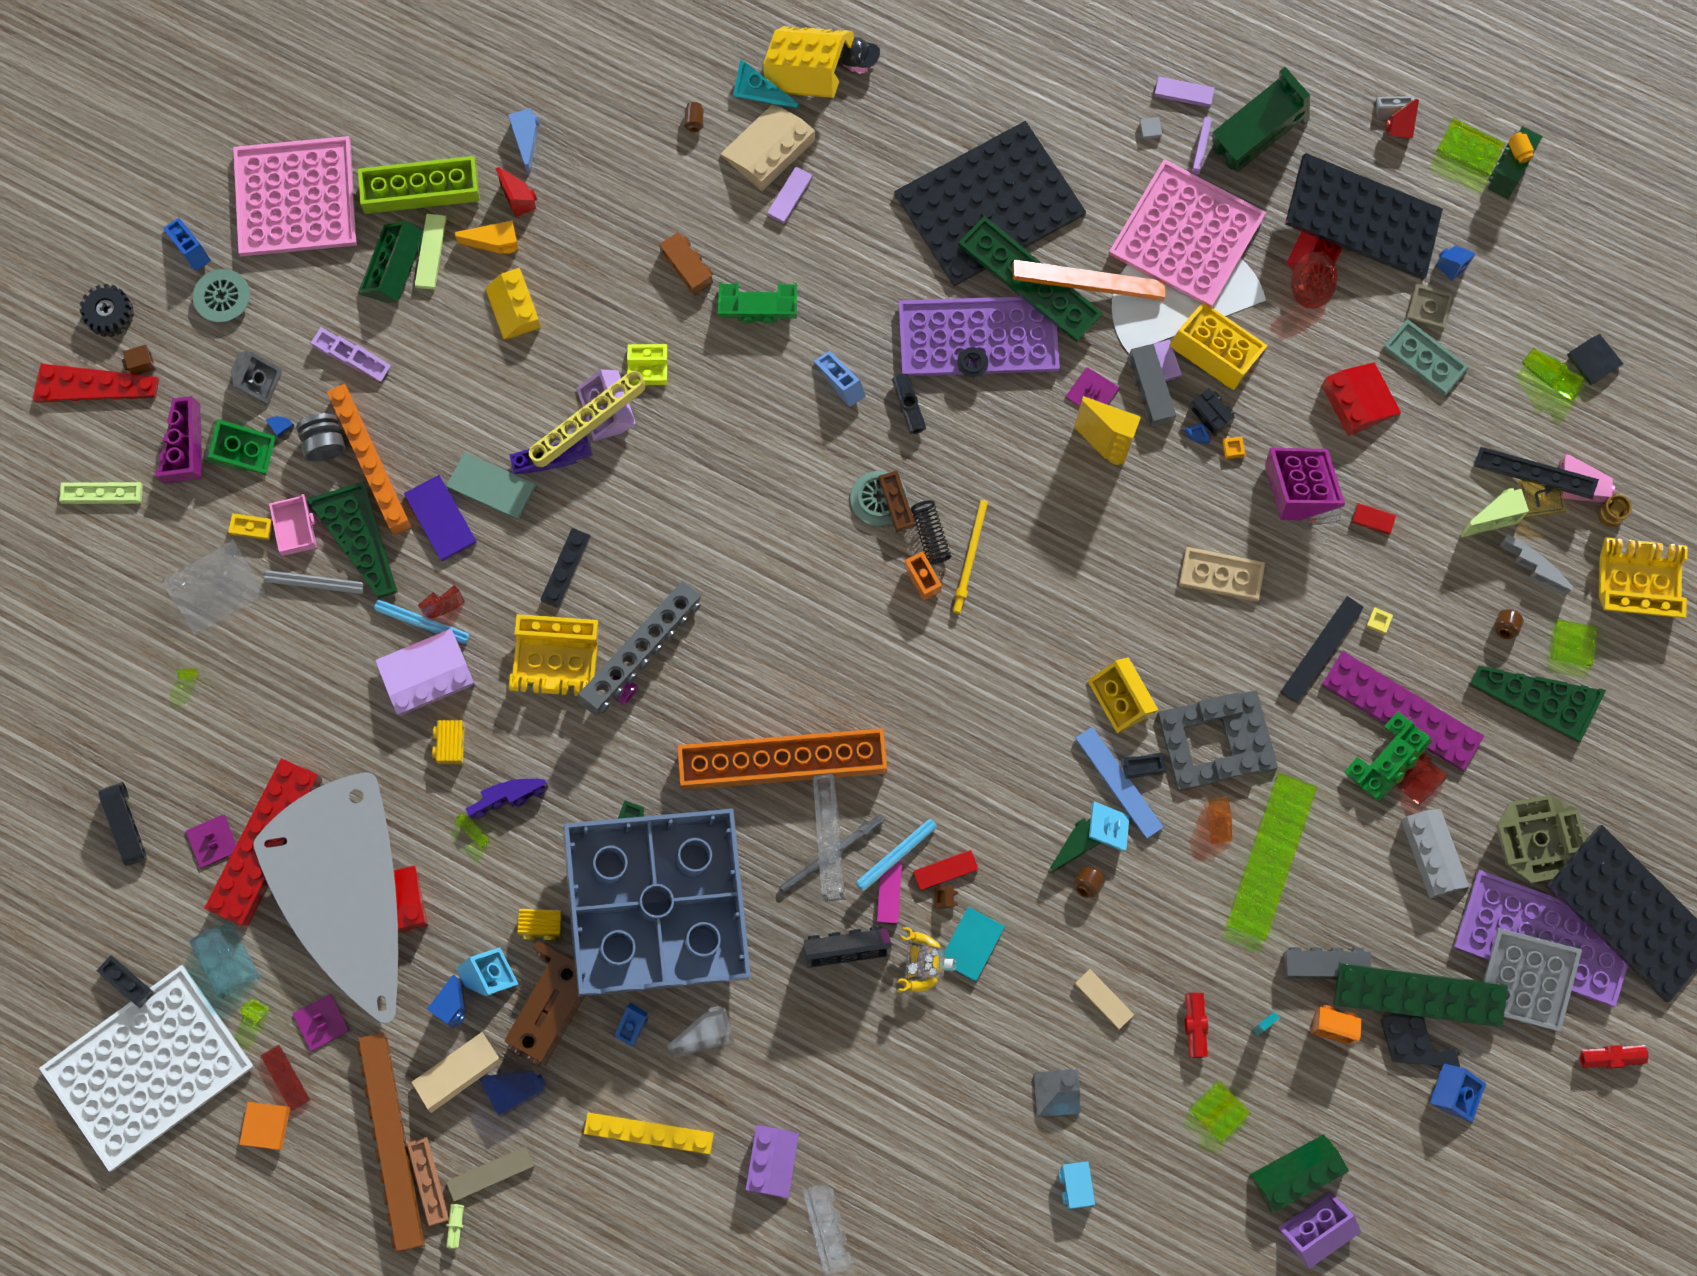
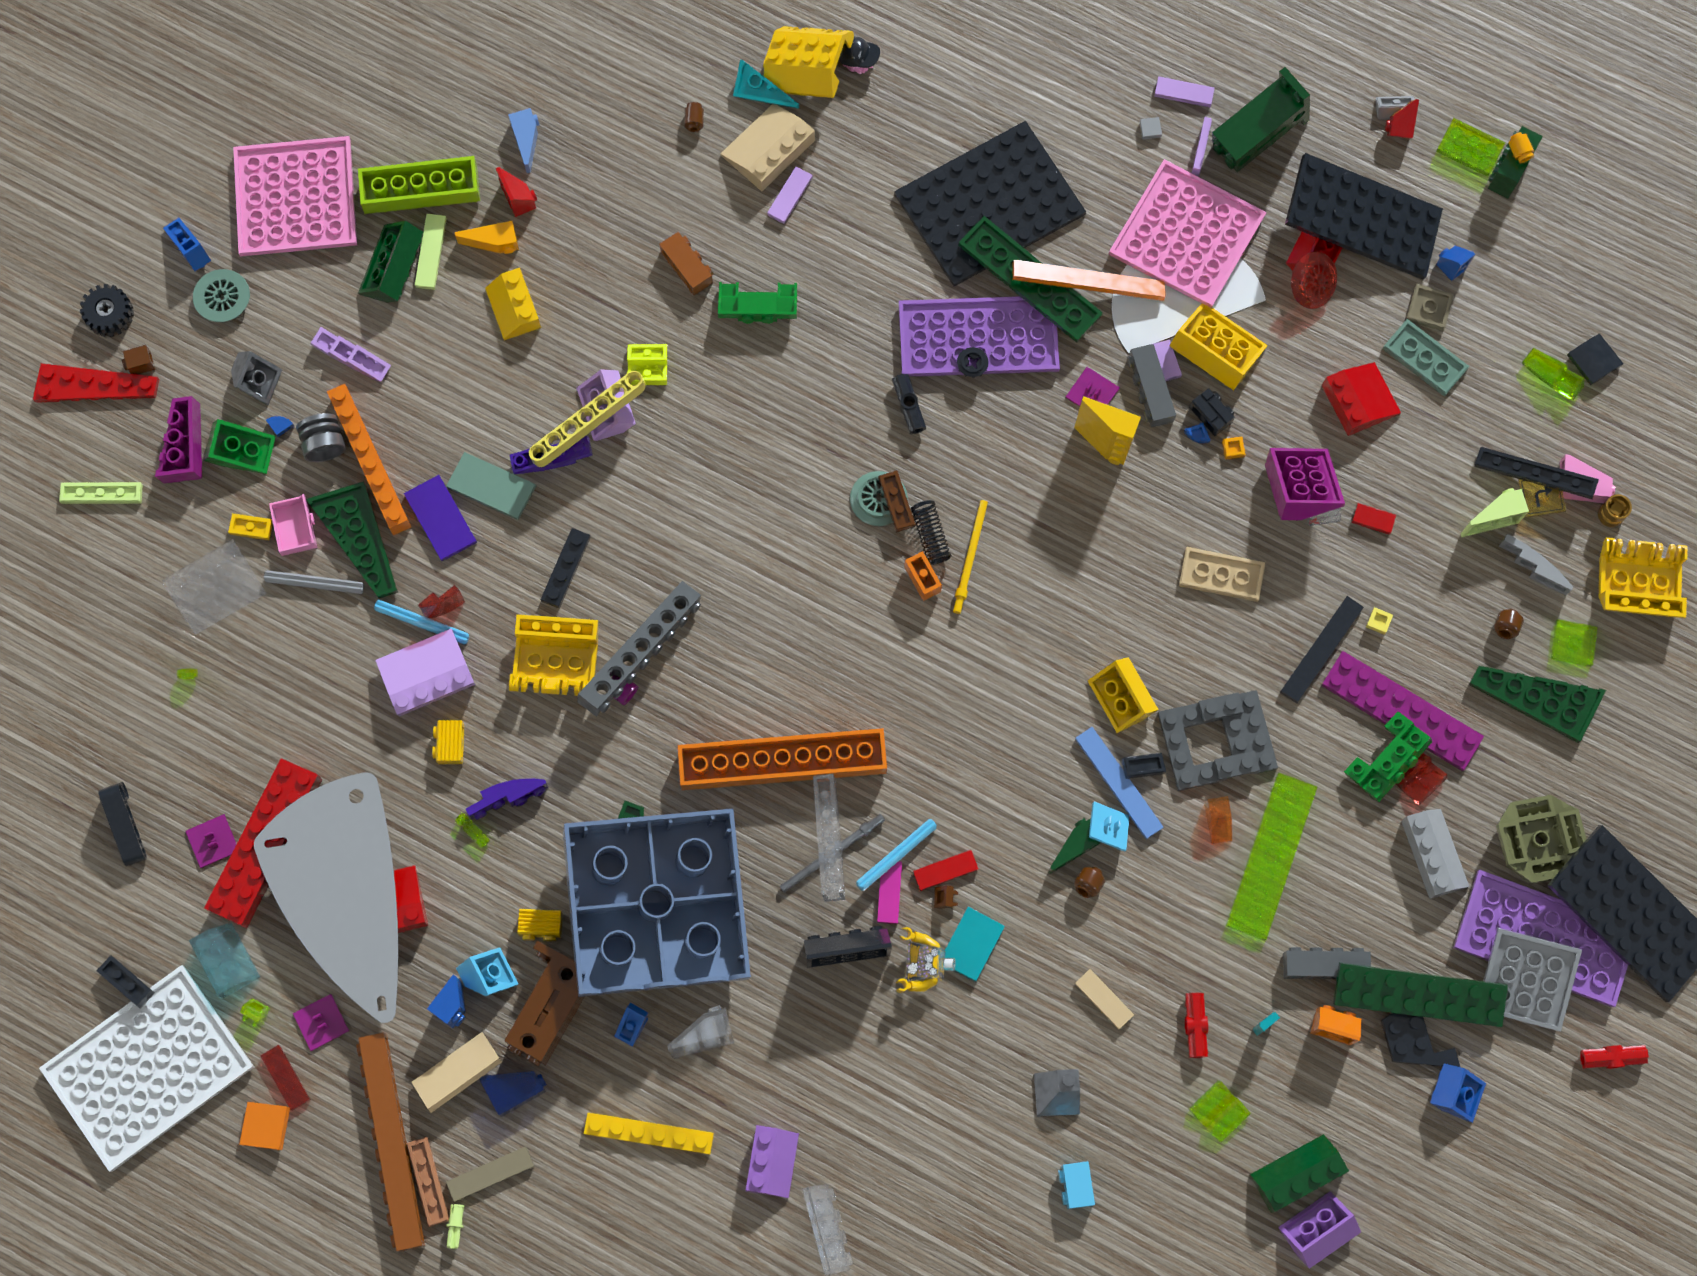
(840, 378): medium blue slope -> none

